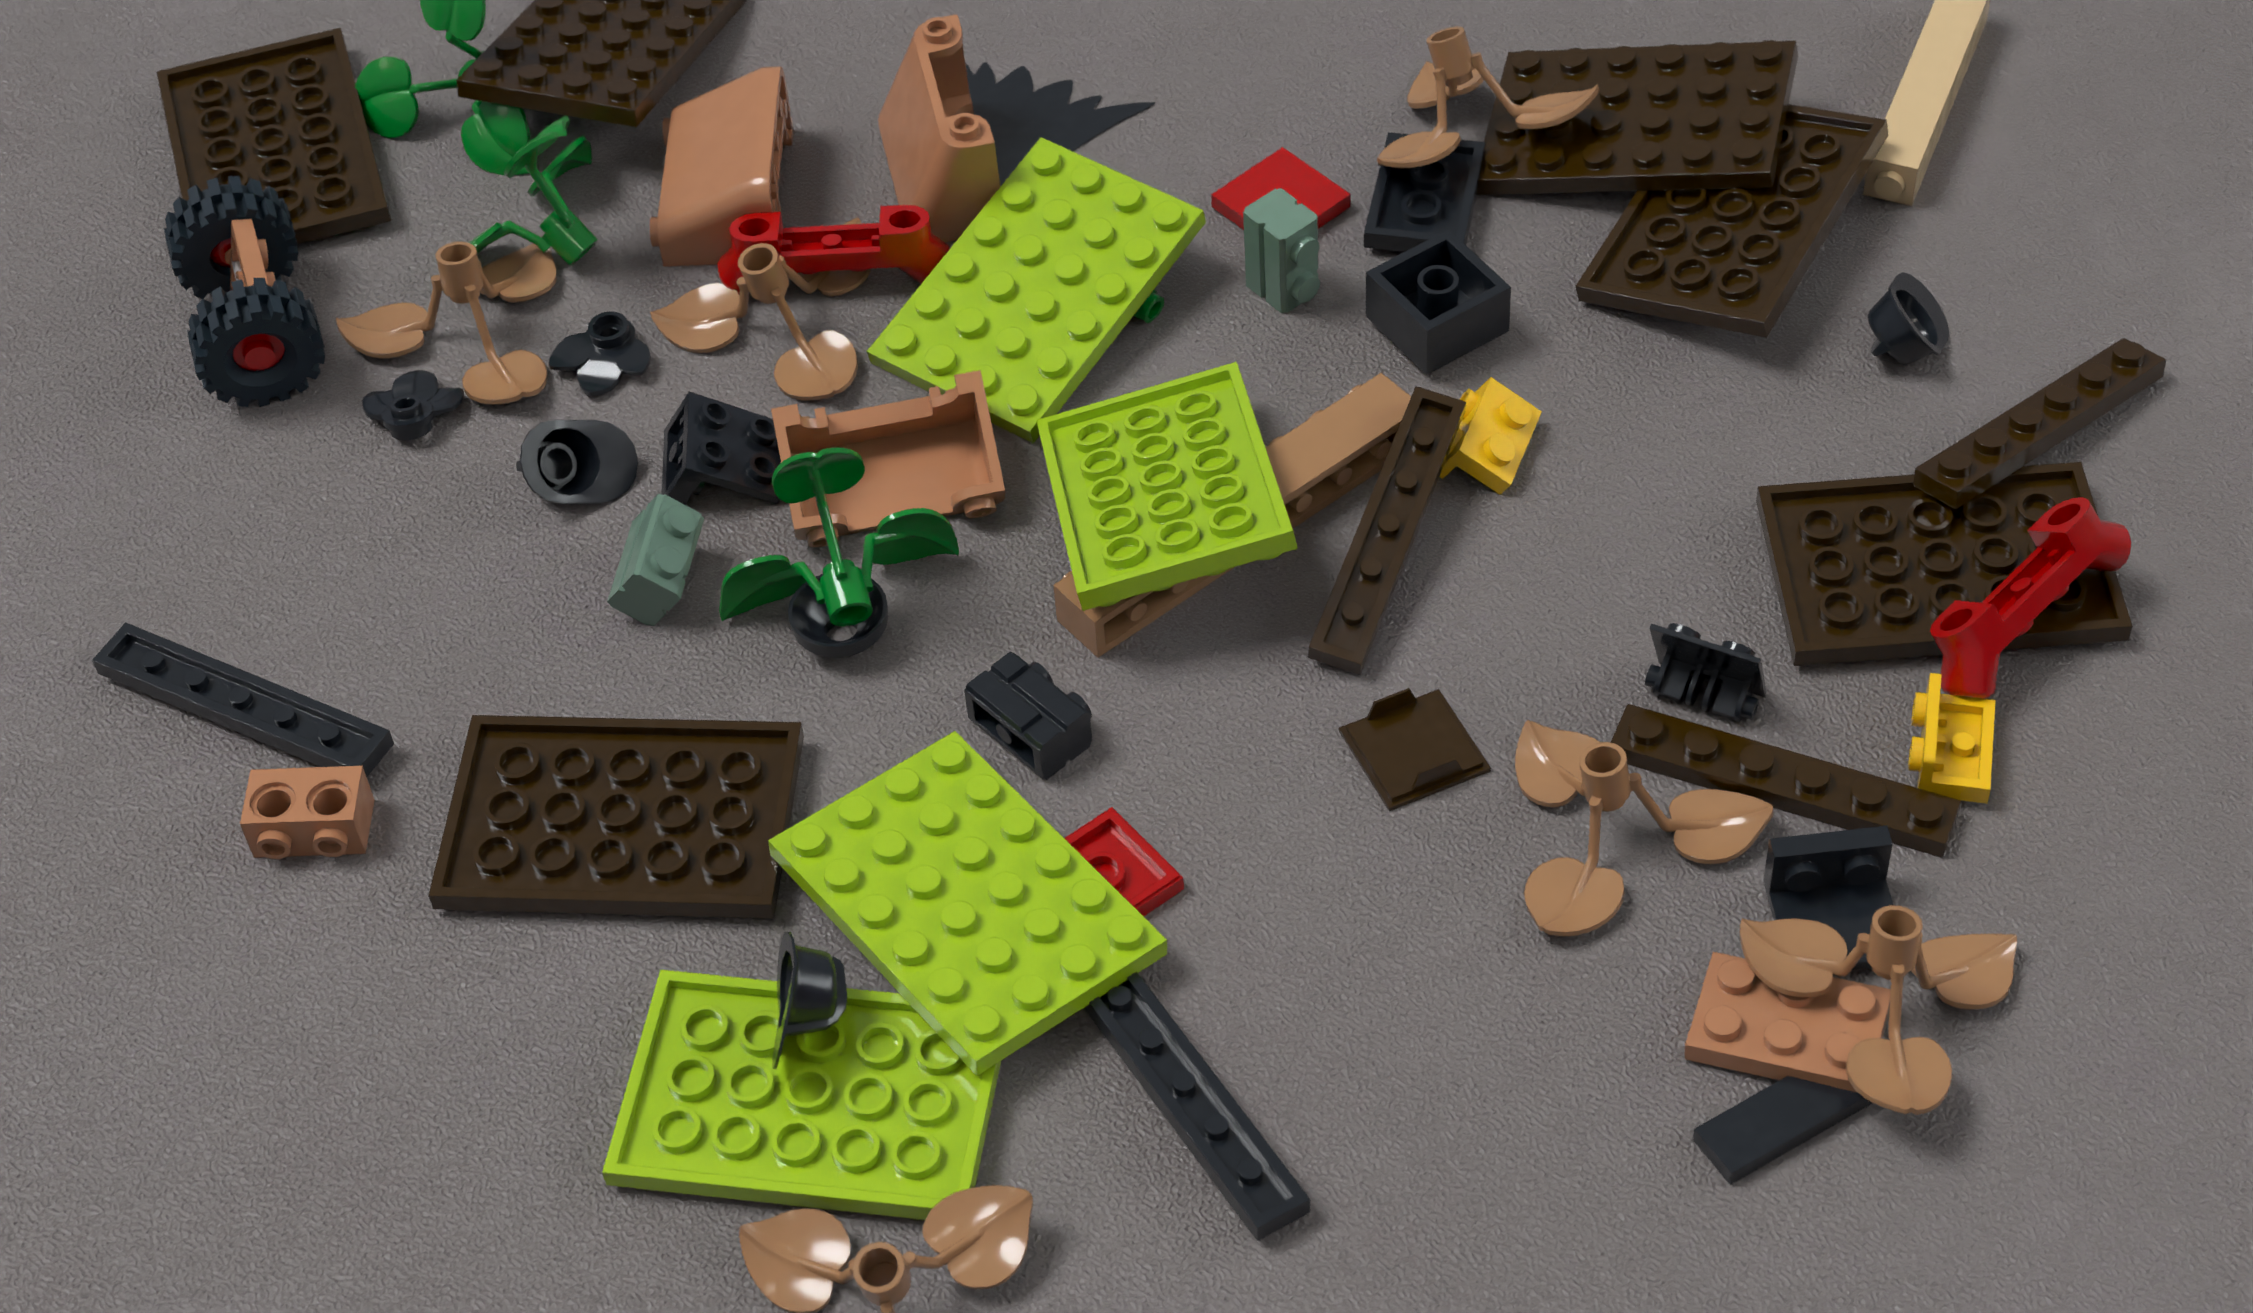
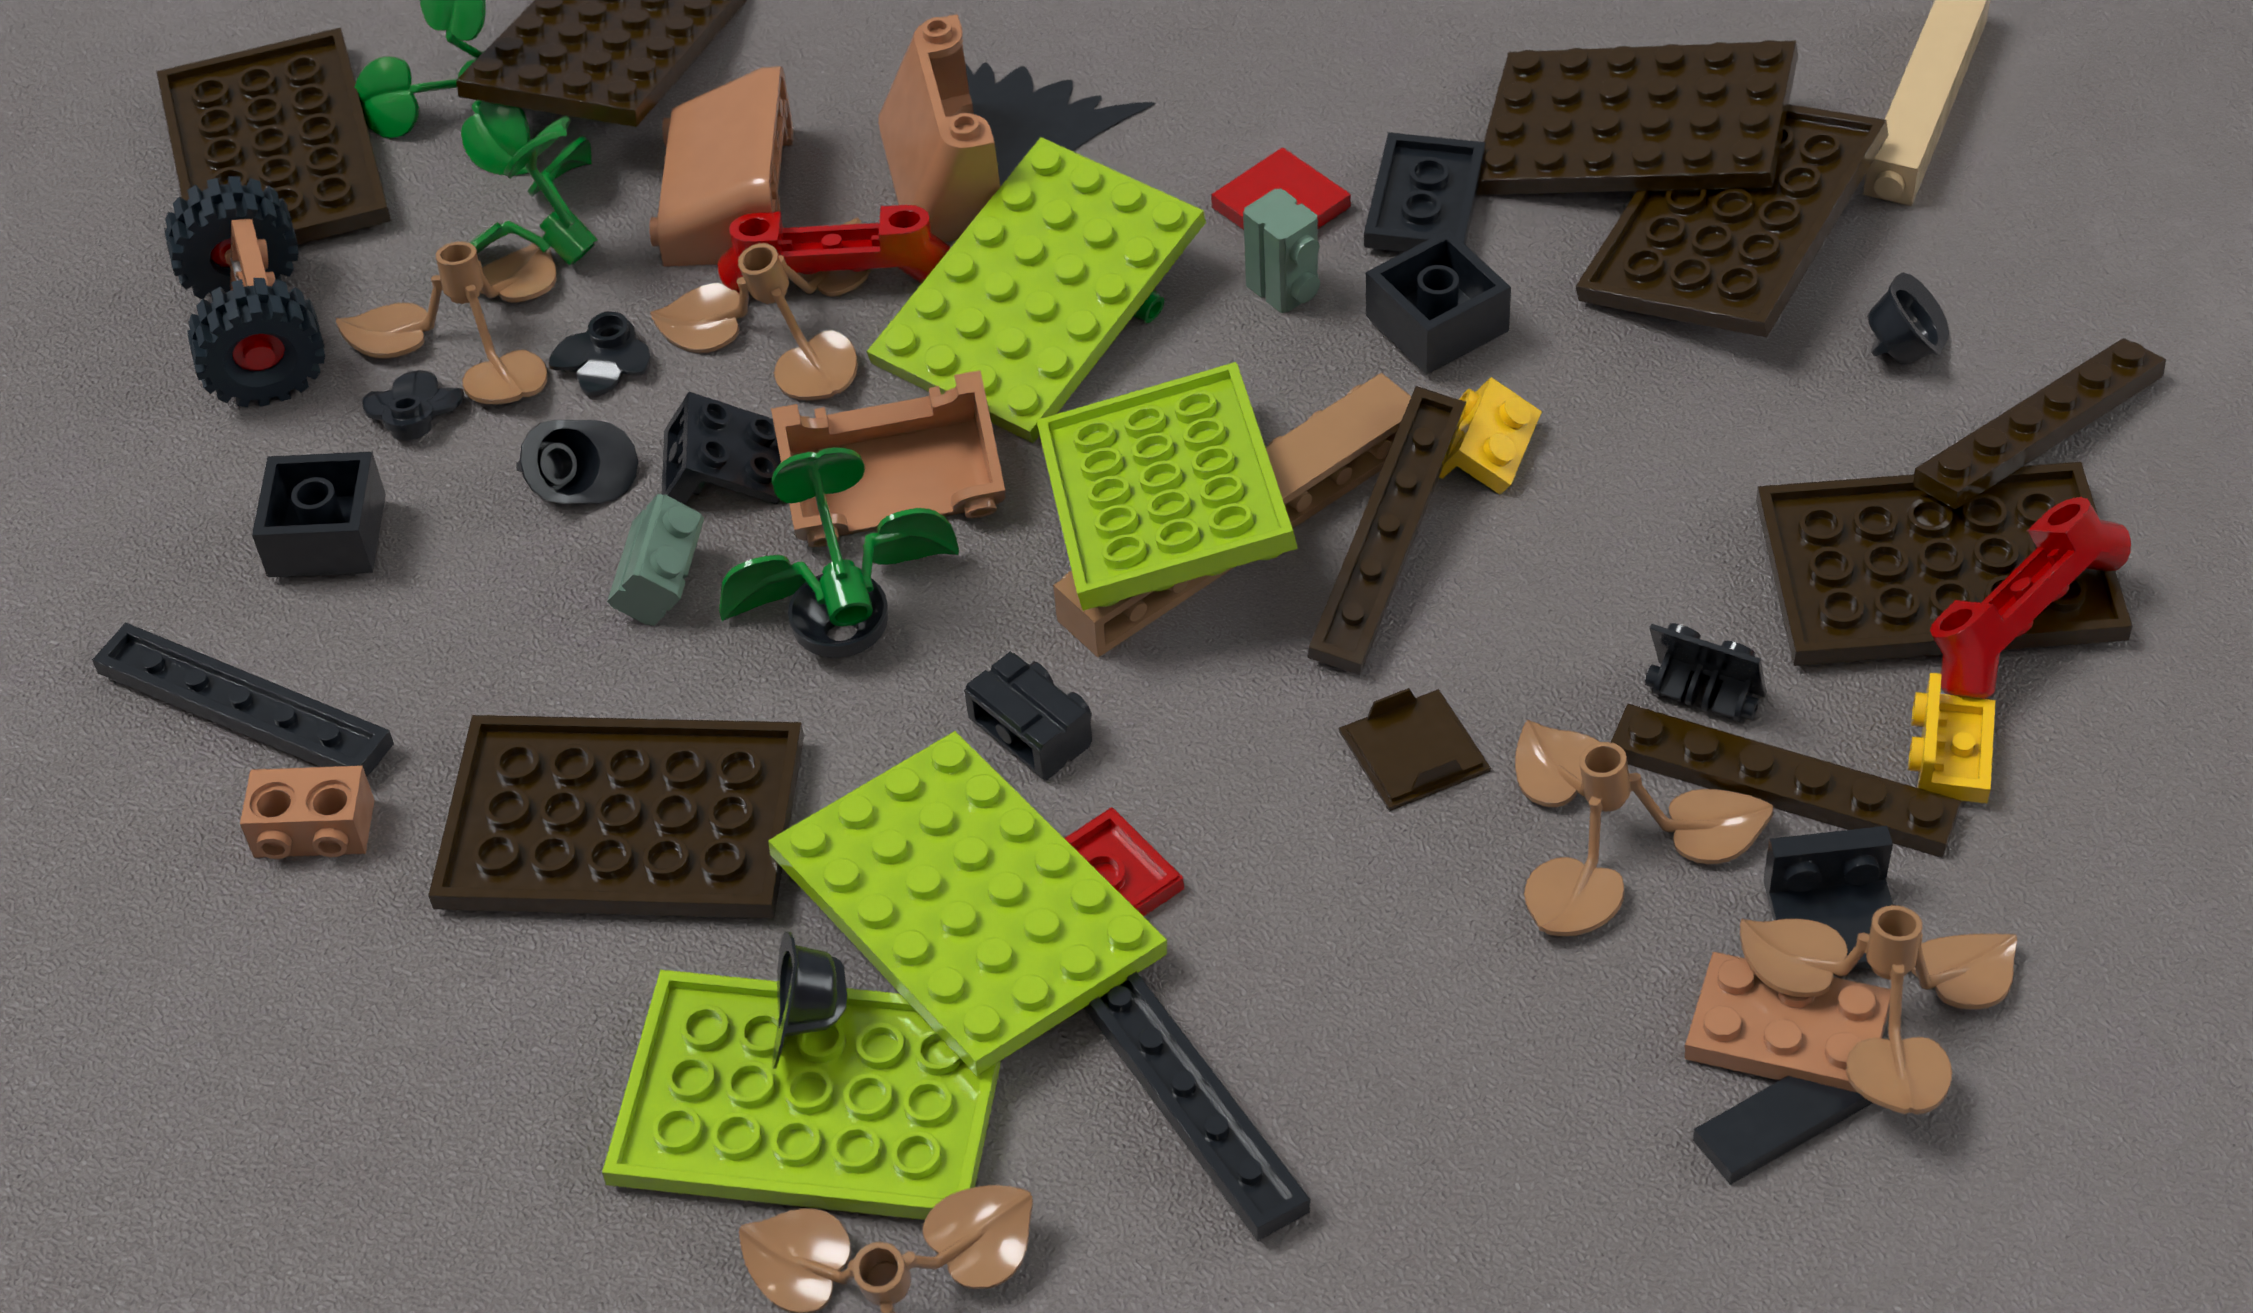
(319, 514): none -> black brick
(1457, 73): medium nougat plant -> none

